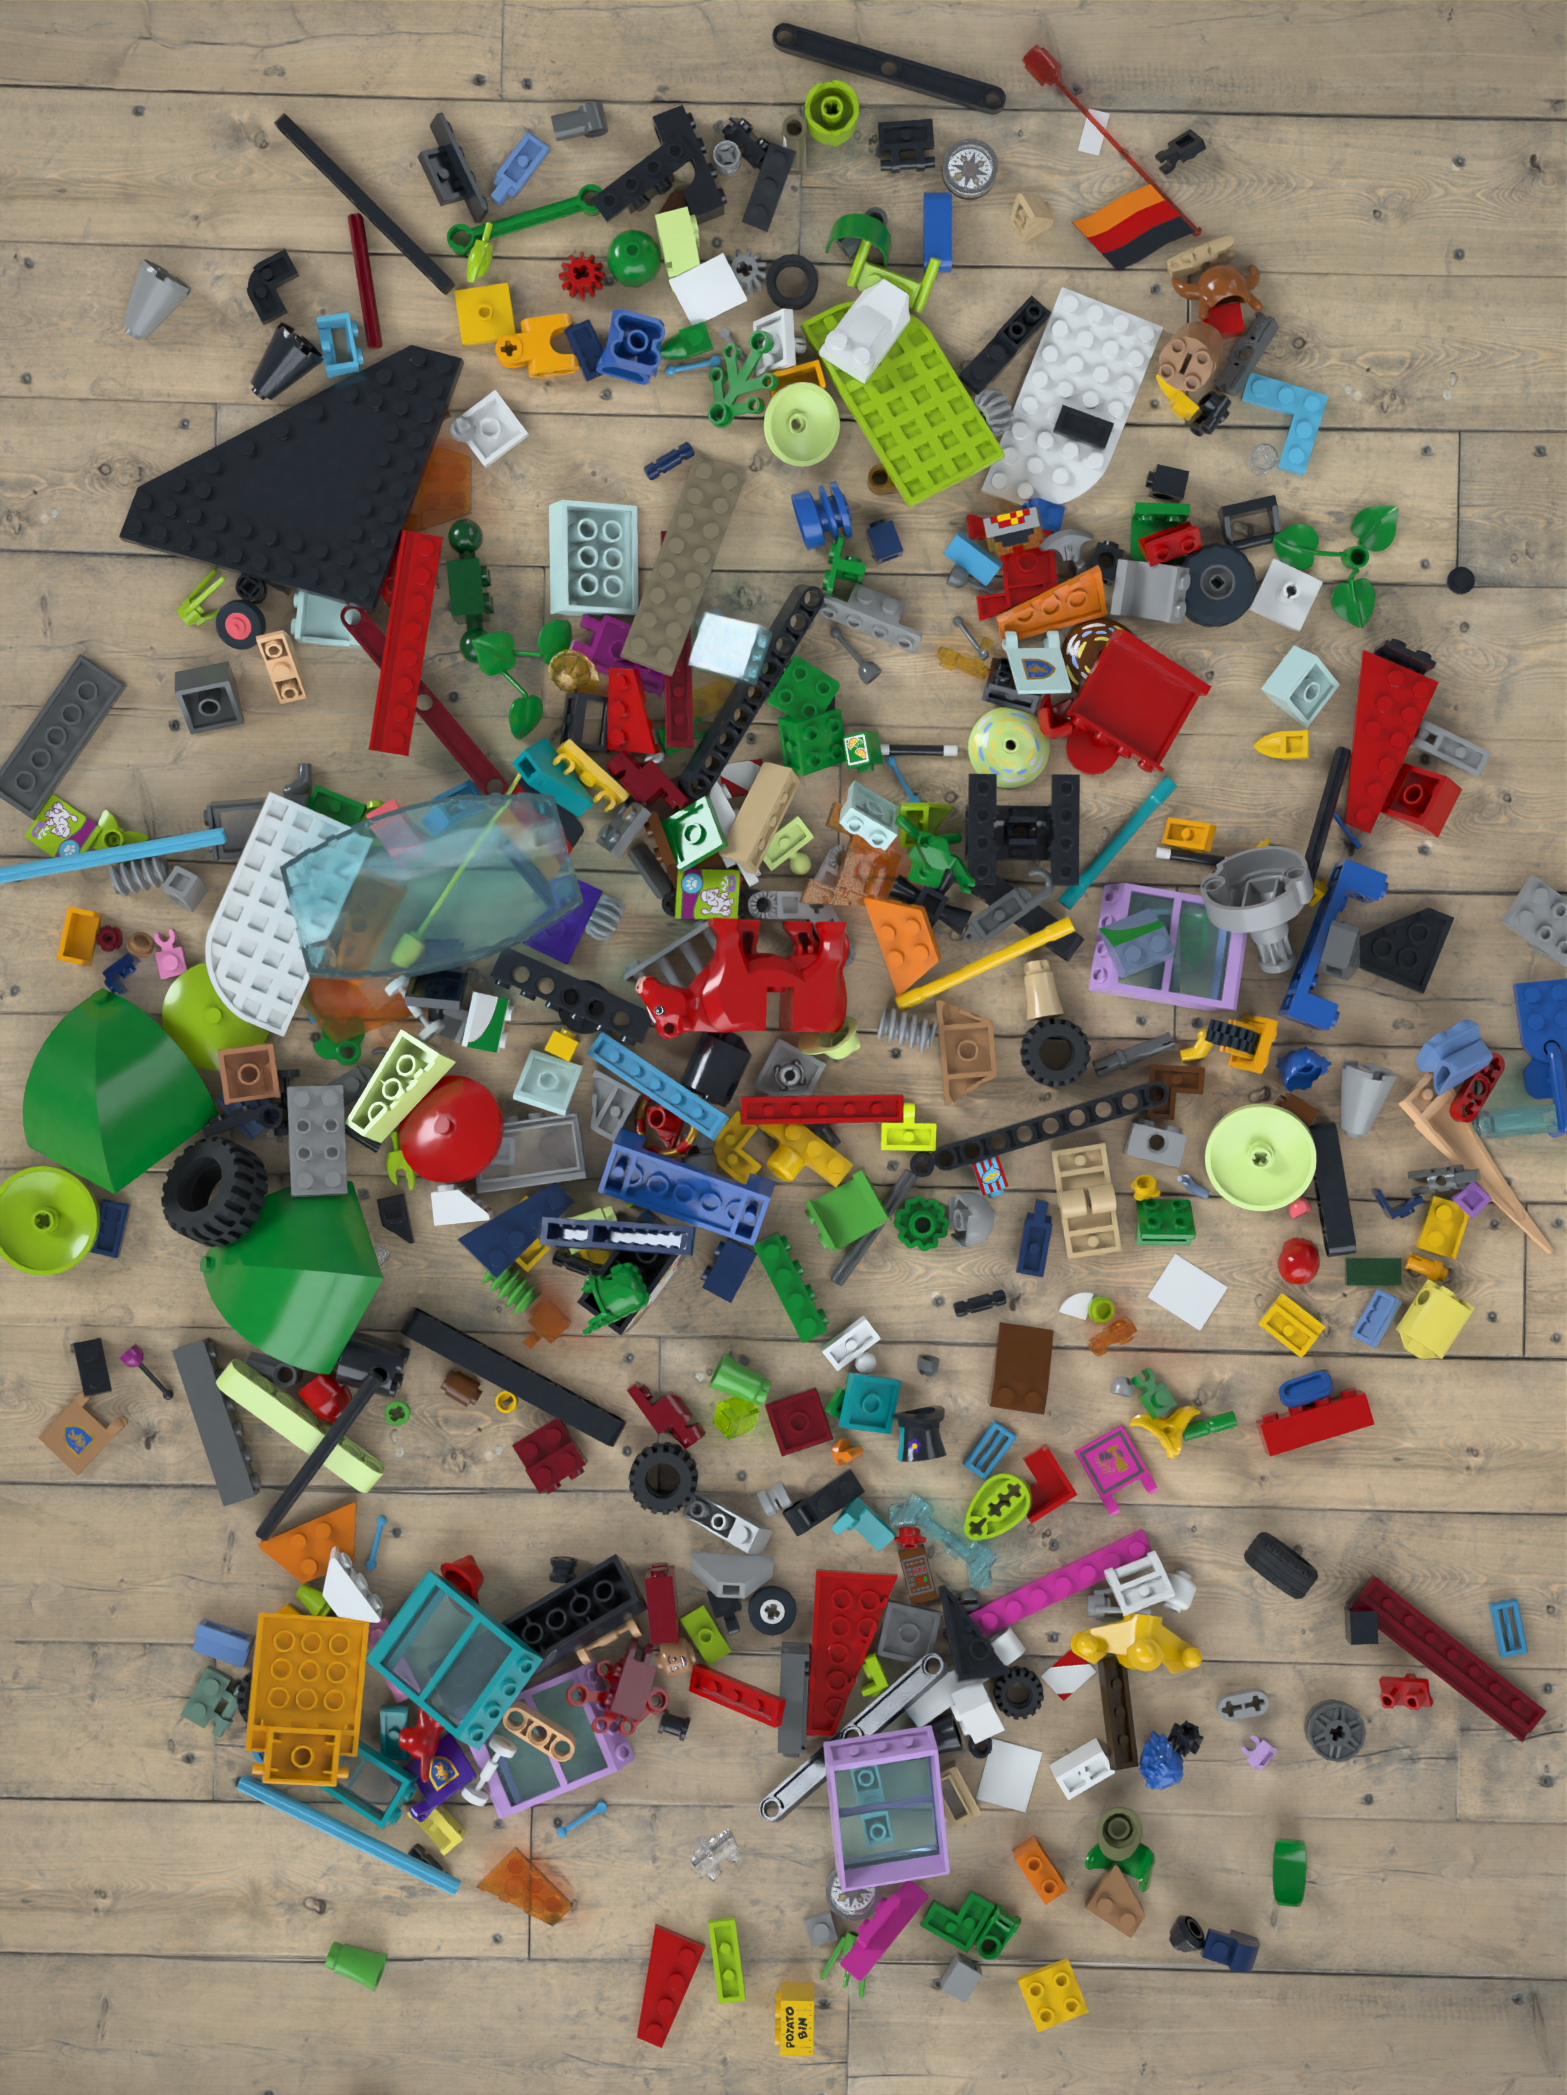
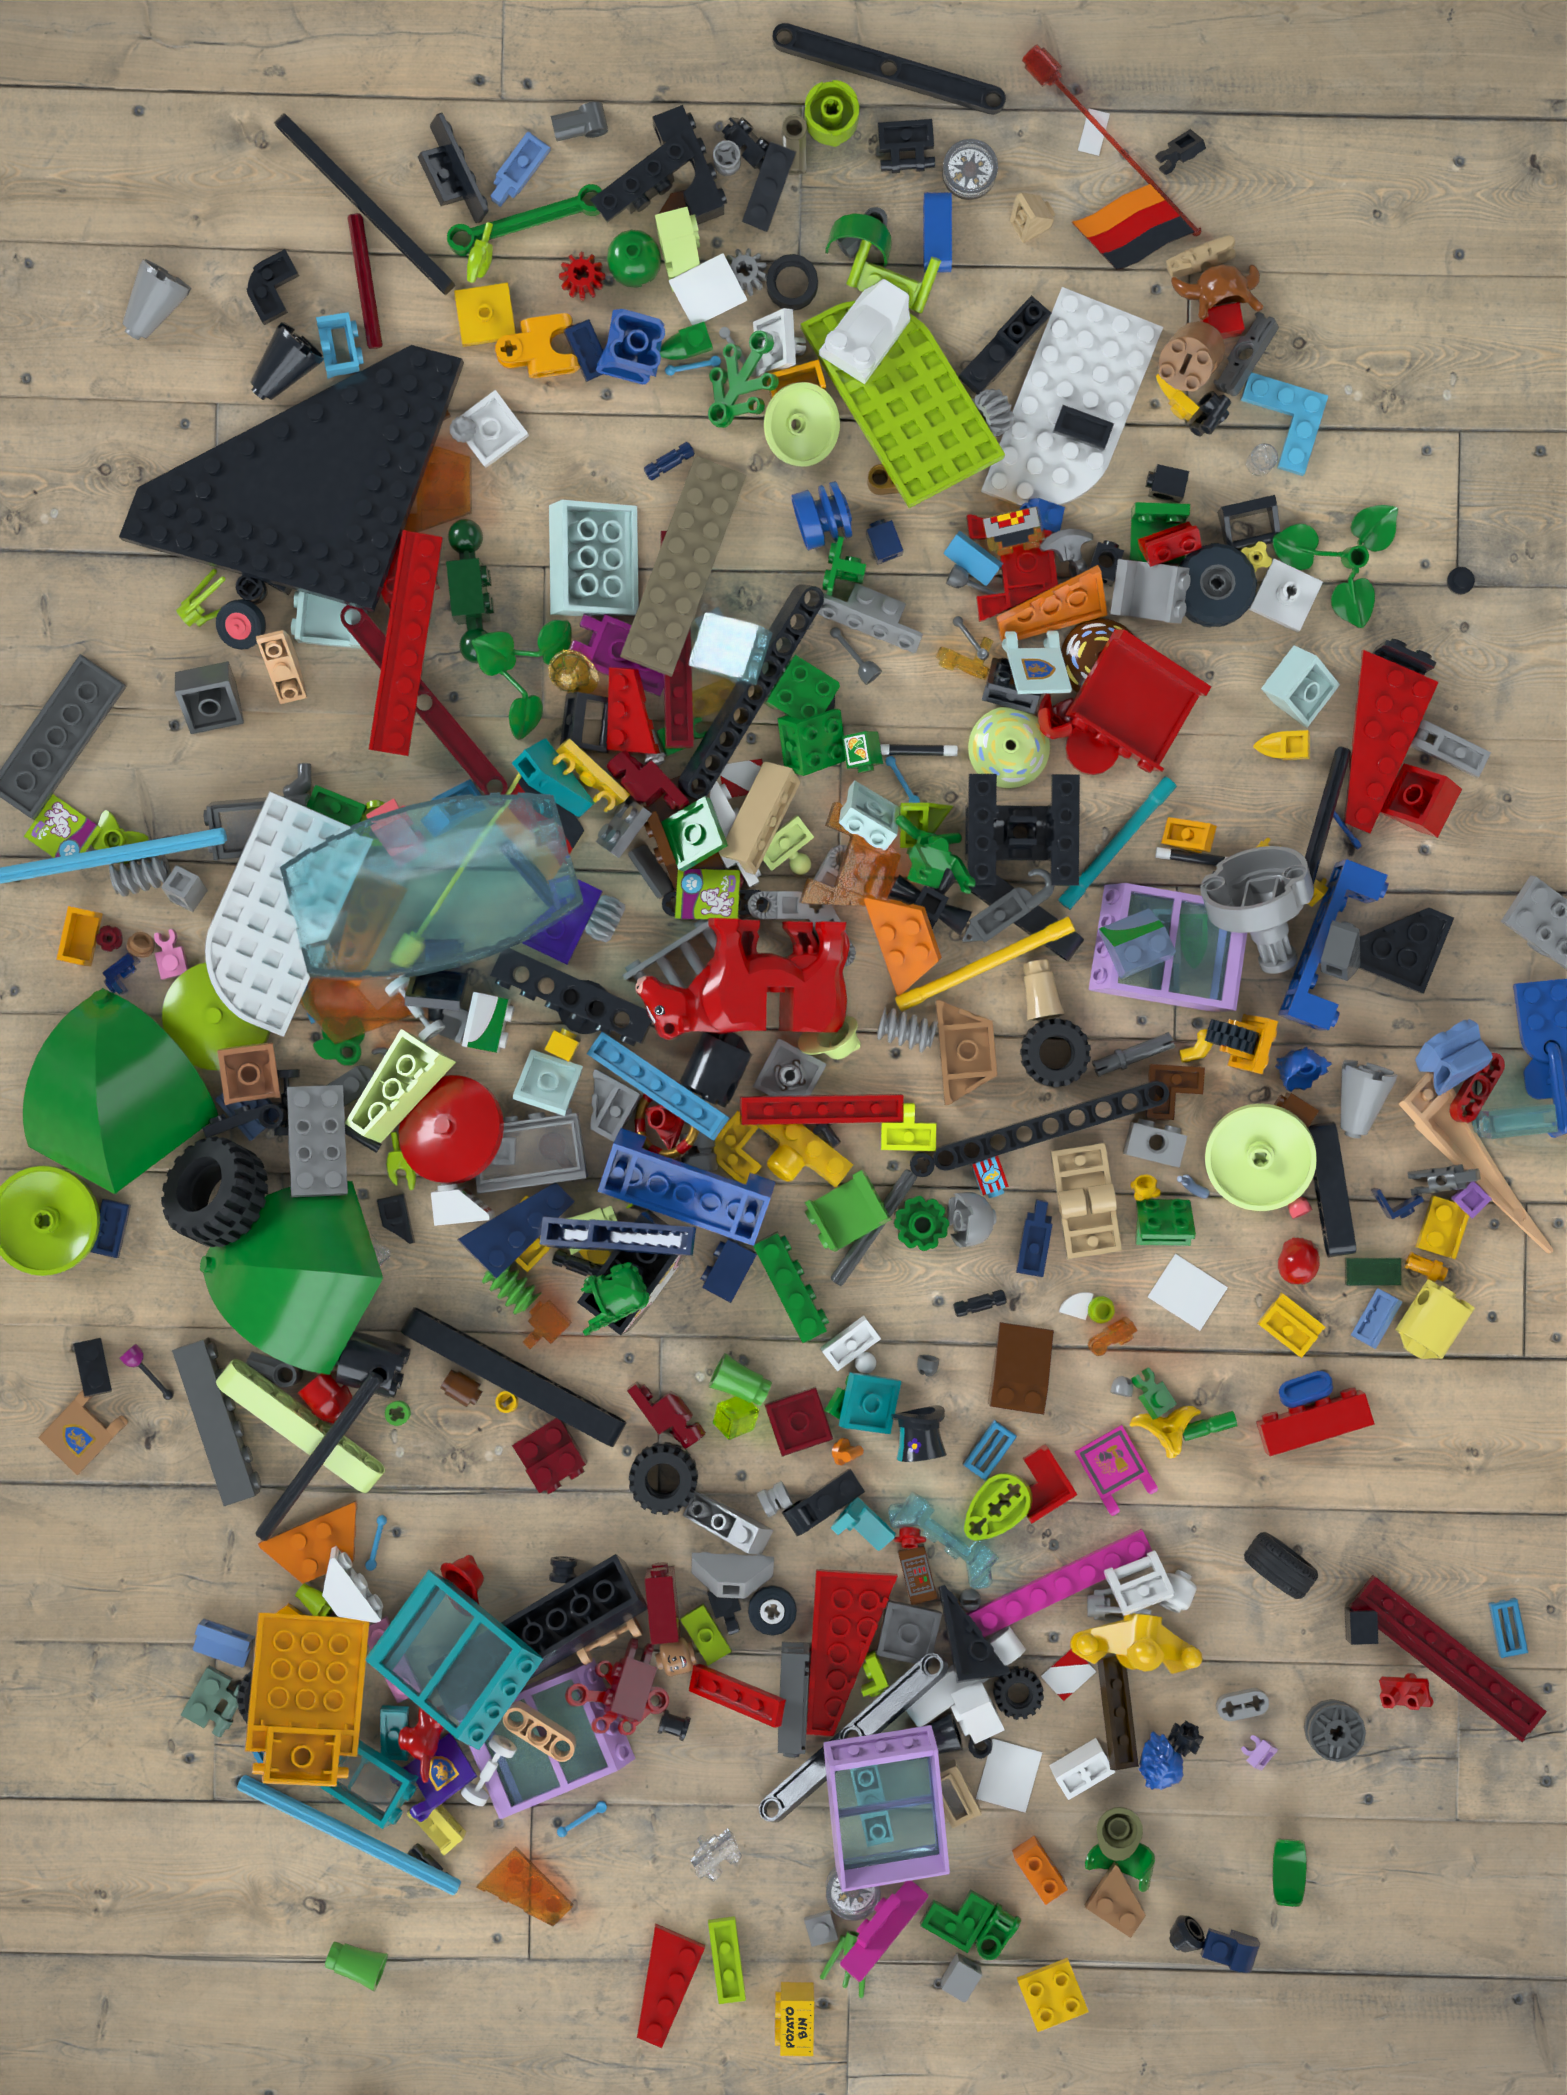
(1260, 550): none -> light yellow plate

